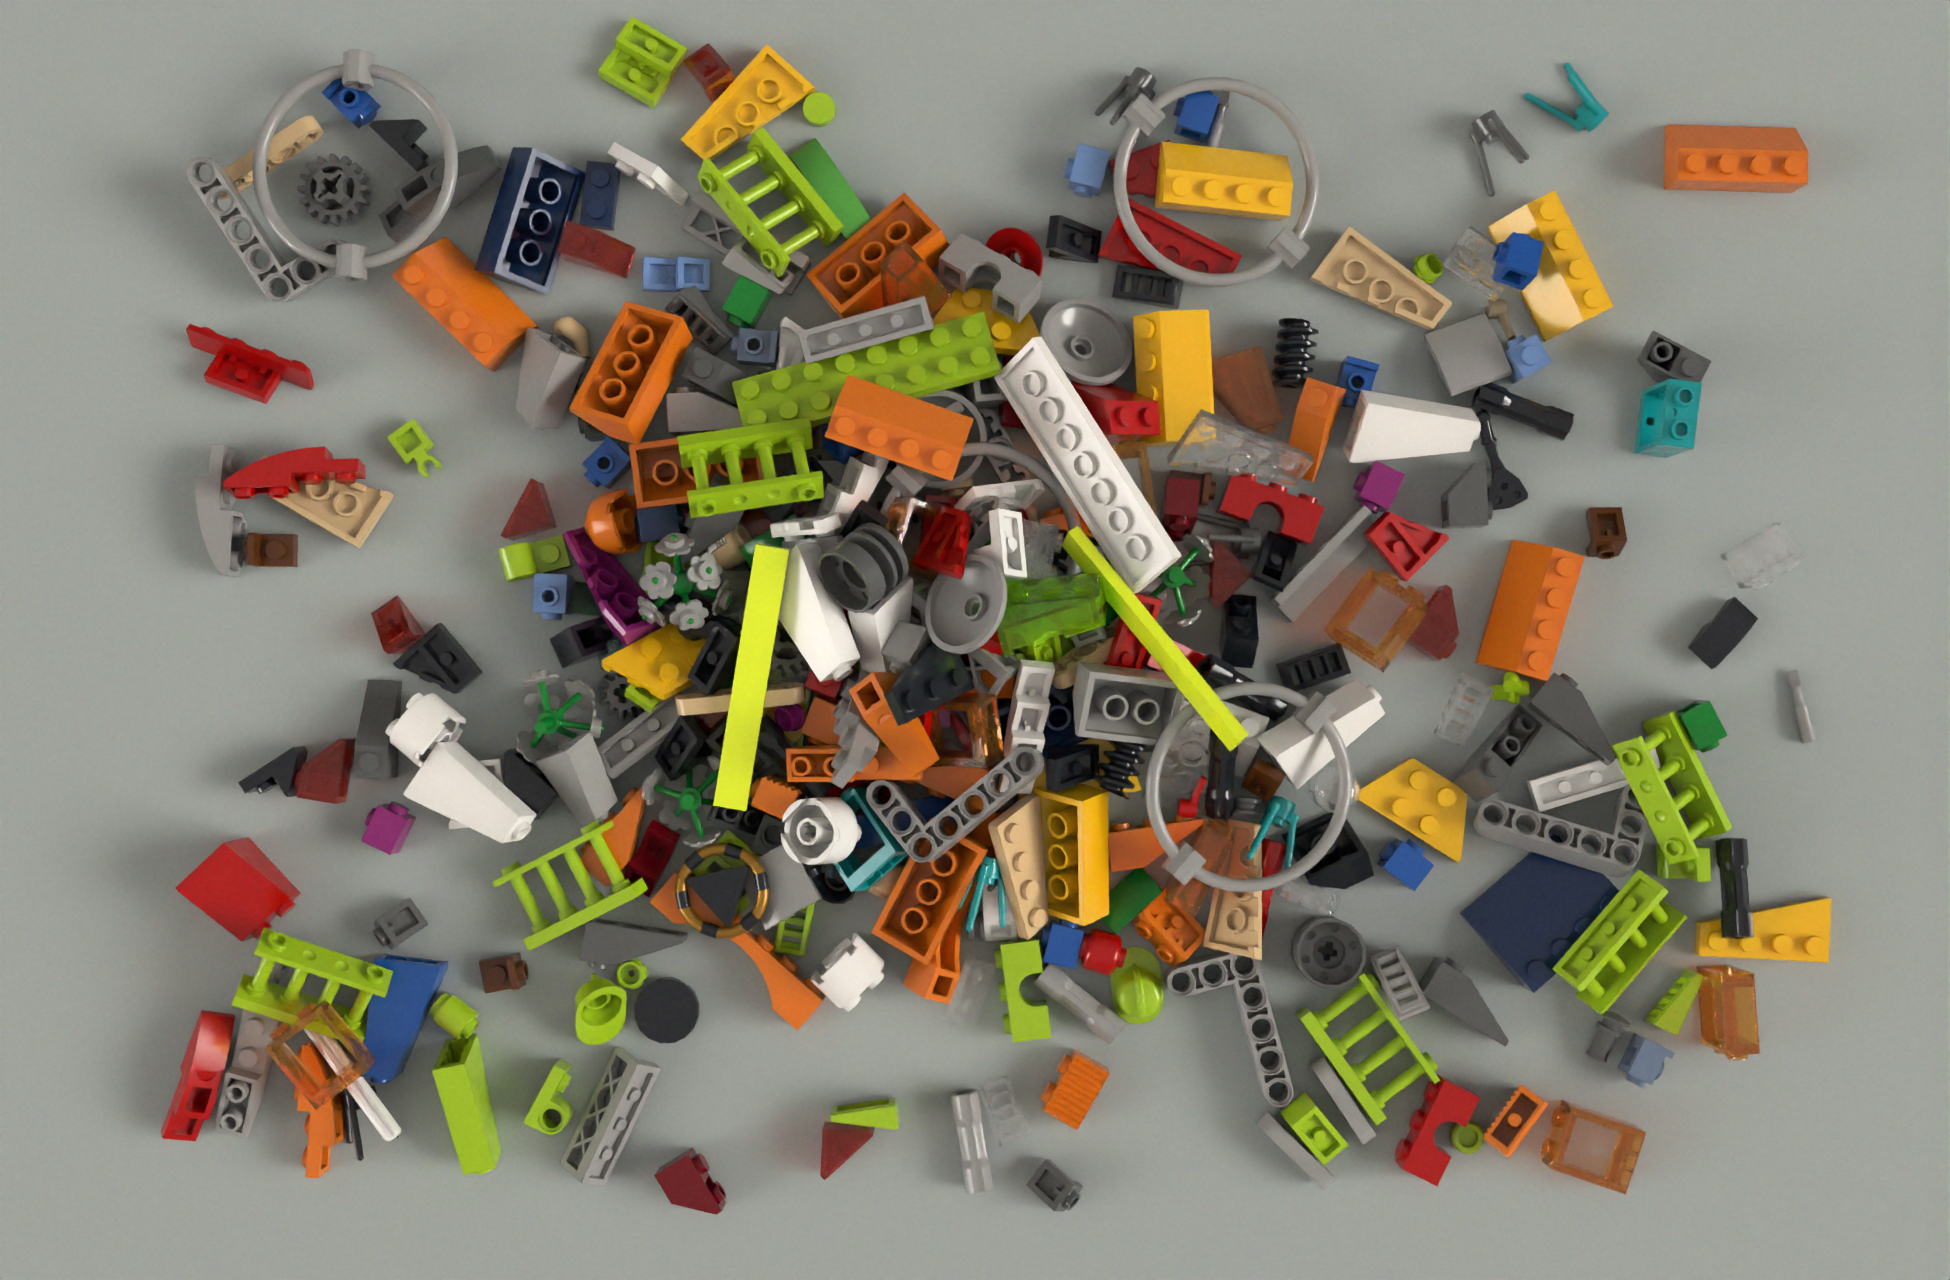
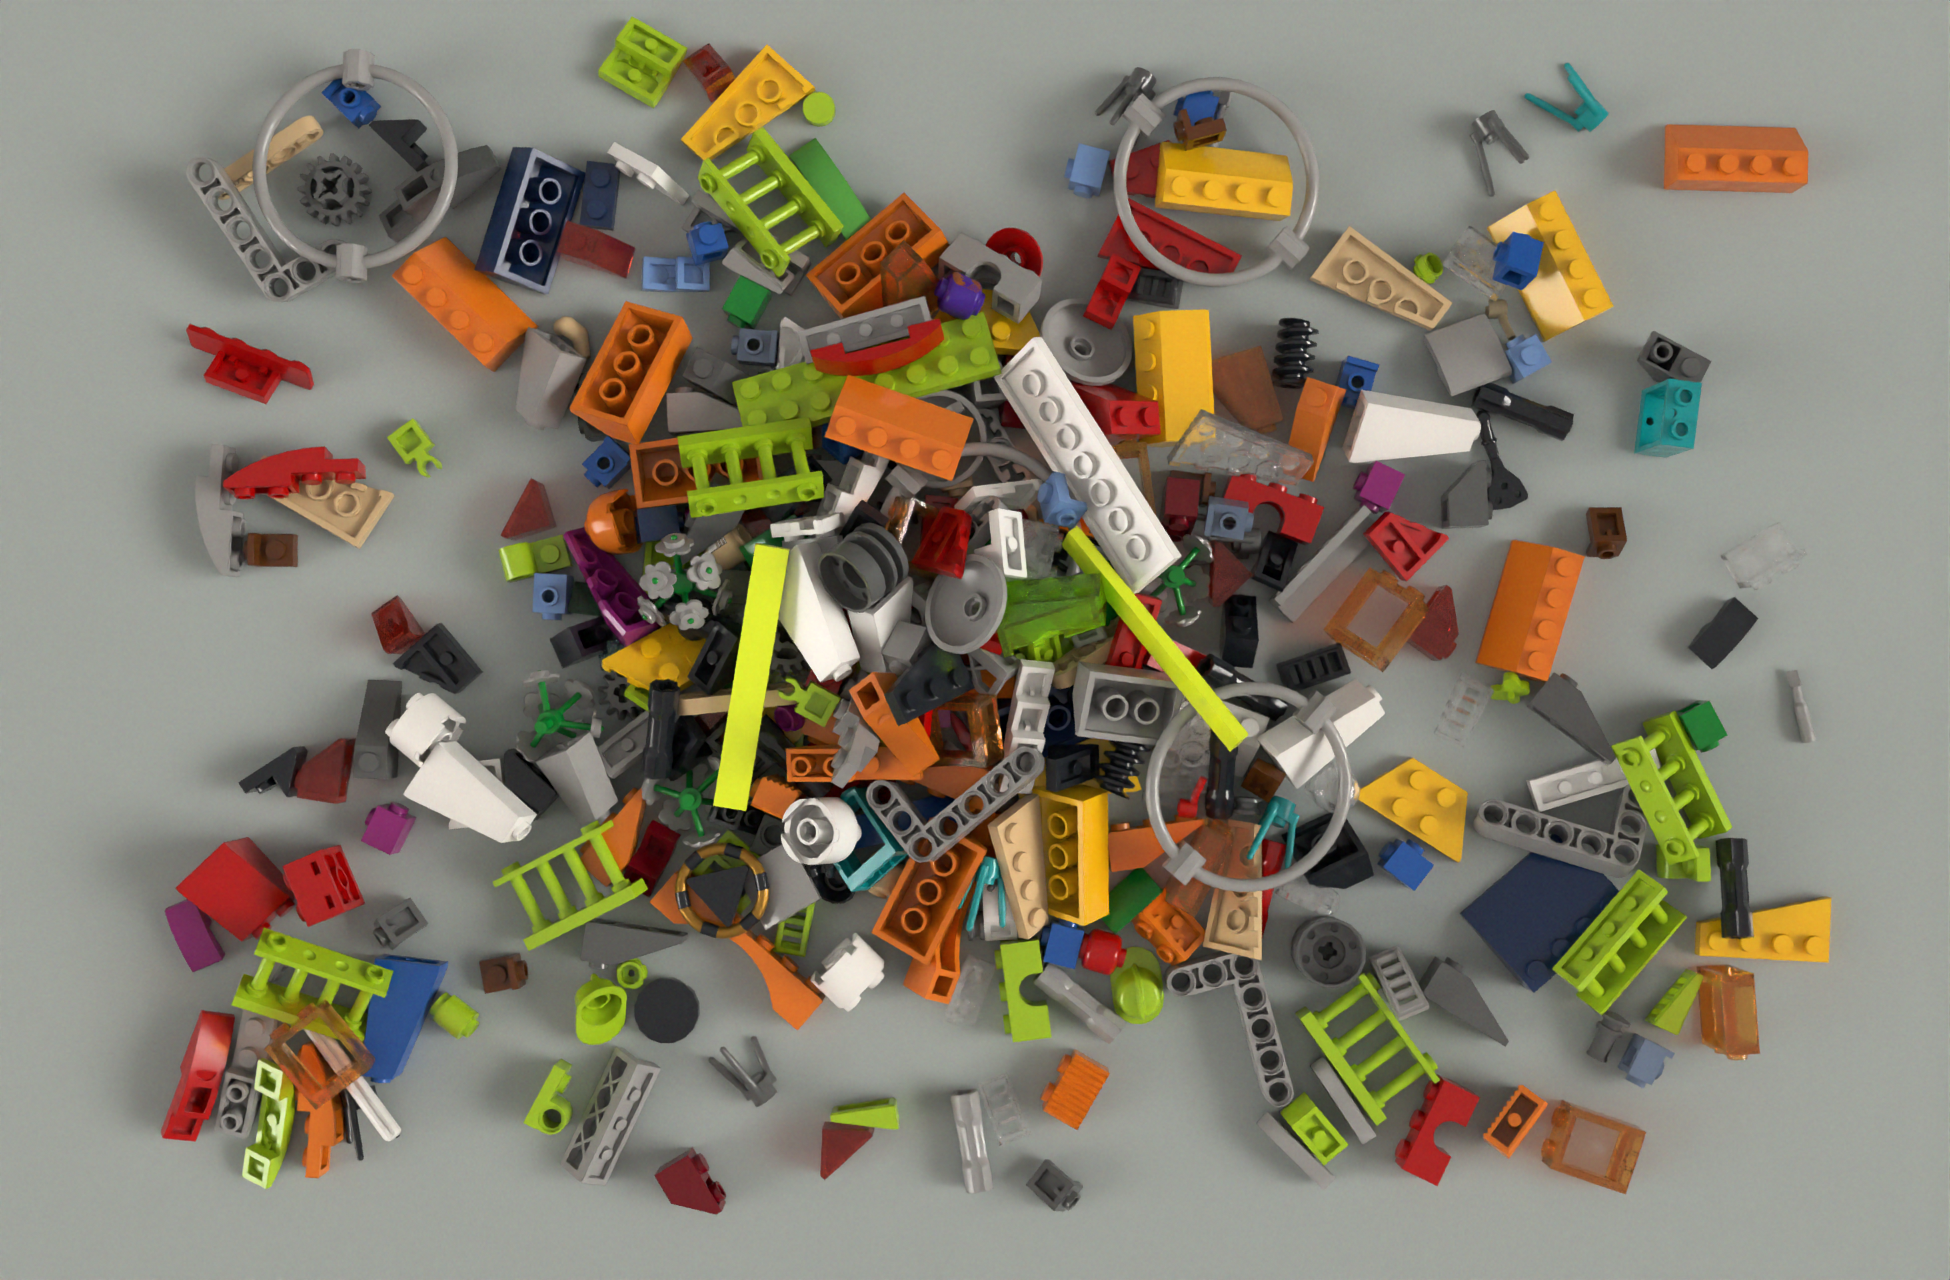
(193, 935): none -> magenta slope
(275, 1125): none -> lime slope
(322, 885): none -> red piece
(467, 1104): lime slope -> none
(658, 751): none -> black axle
(692, 302): dark grey slope -> none
(707, 242): none -> blue brick
(755, 1088): none -> dark grey plant
(813, 702): none -> lime plate
(881, 358): none -> red slope
(959, 295): none -> dark purple head
(1056, 502): none -> medium blue bracket
(1072, 240): black slope -> none
(1112, 291): none -> red slope
(1203, 133): none -> reddish brown bracket
(1221, 508): none -> sand blue brick
(1466, 1139): lime tile -> none
(1498, 755): dark grey slope -> none

